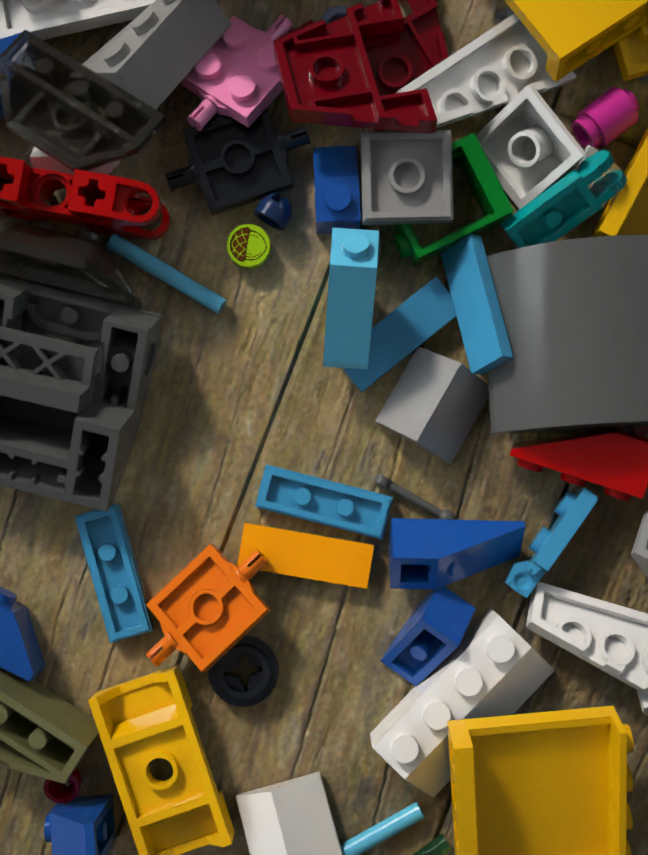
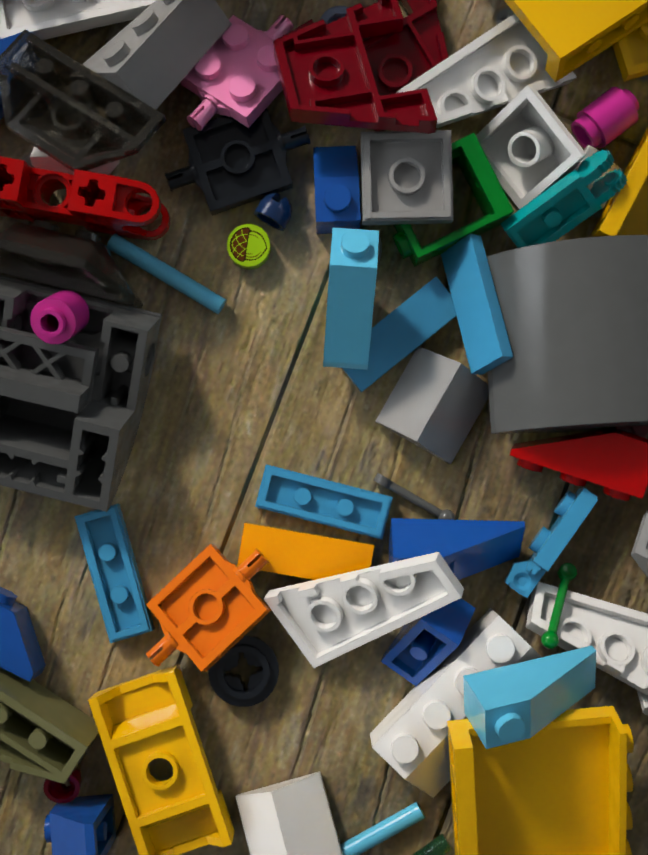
(59, 317): none -> dark pink brick
(358, 606): none -> white wing
(526, 696): none -> medium azure slope
(566, 573): none -> green hinge

